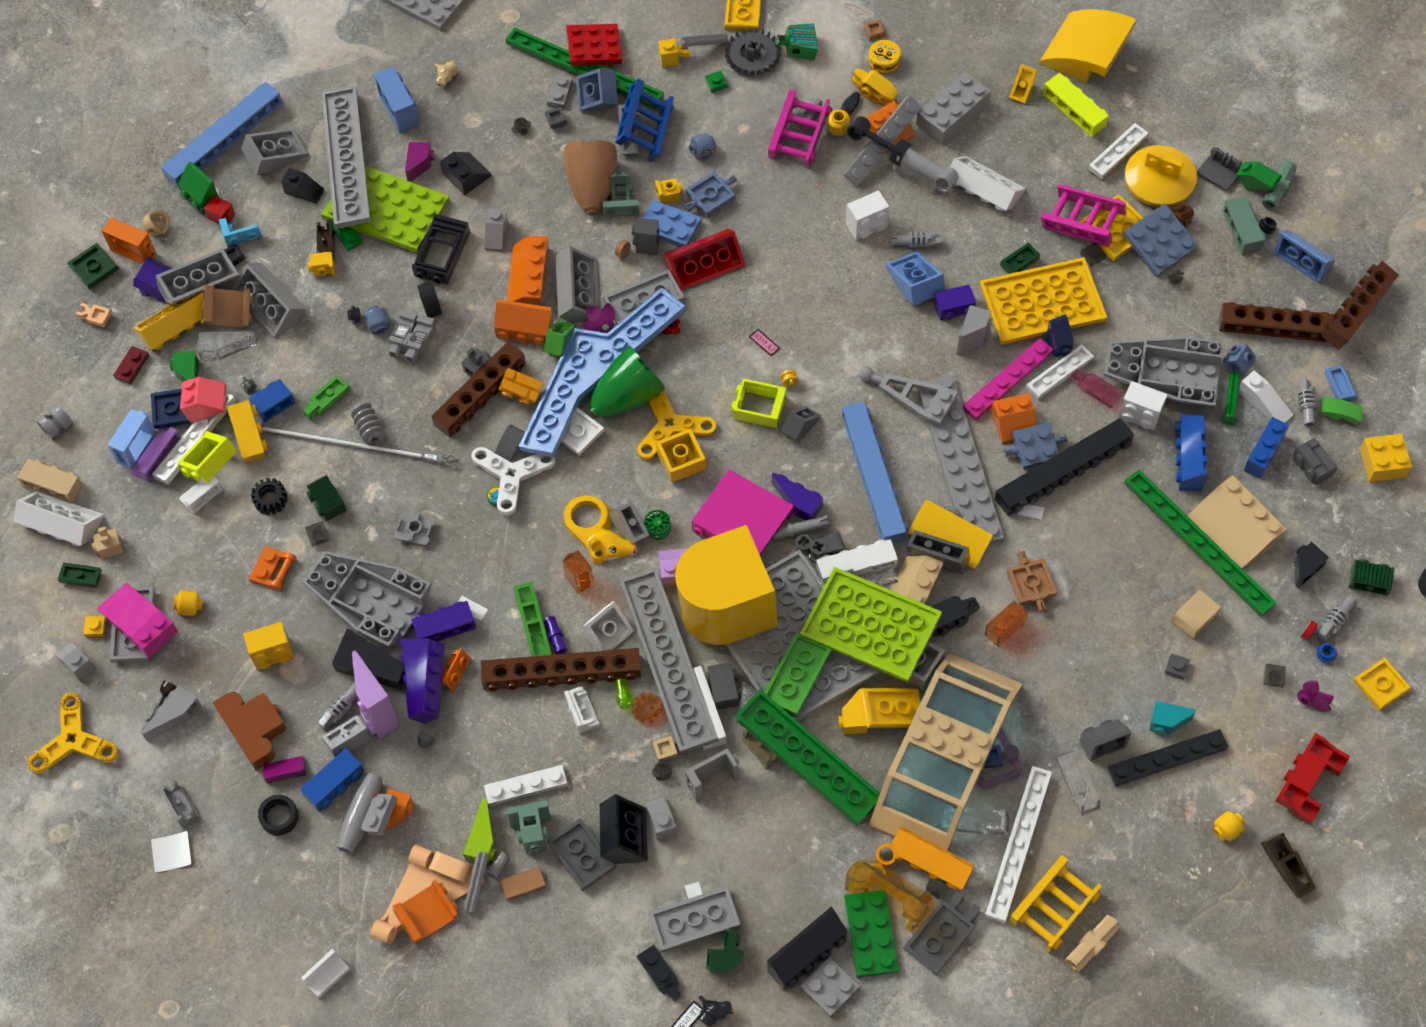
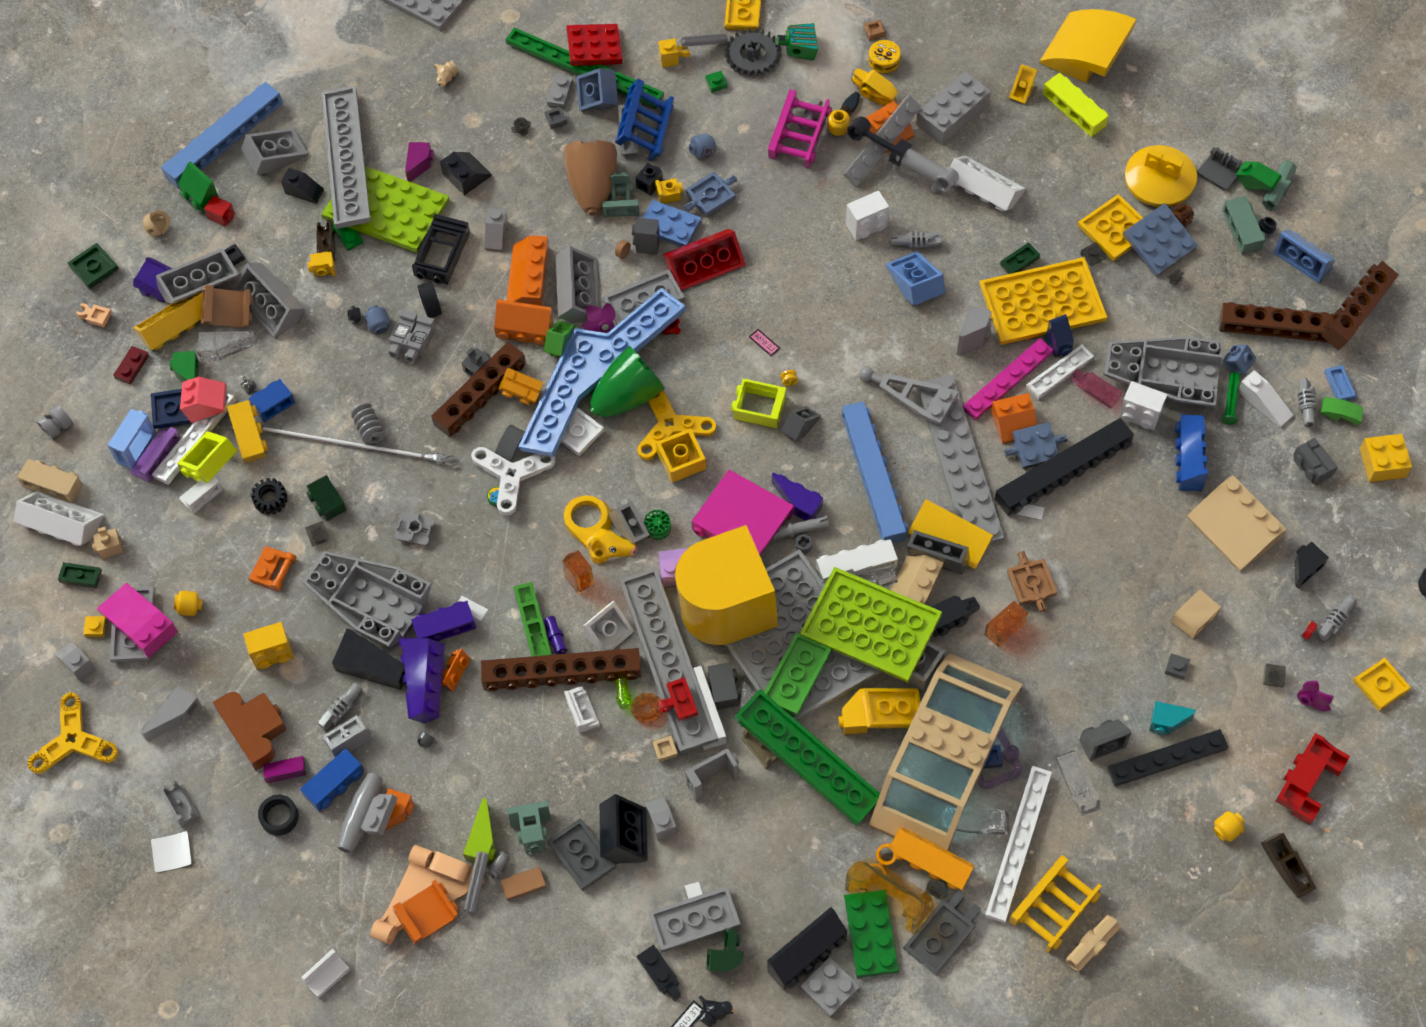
(128, 241): orange window -> none
(165, 688): dark brown hinge -> none
(238, 236): medium azure bracket -> none
(326, 397): bright green hinge -> none
(373, 700): lavender slope -> none
(396, 99): medium blue brick -> none
(525, 785): white plate -> none
(646, 178): none -> black brick
(662, 766): clear smoke plate -> none
(679, 699): none -> red plate
(826, 545): dark grey piece -> none
(954, 302): dark purple brick -> none
(1085, 230): dark pink fence -> none
(1118, 151): white plate -> none
(1200, 543): green plate -> none
(1266, 447): blue brick -> none
(1326, 648): blue plate -> none
(1371, 577): dark green brick -> none

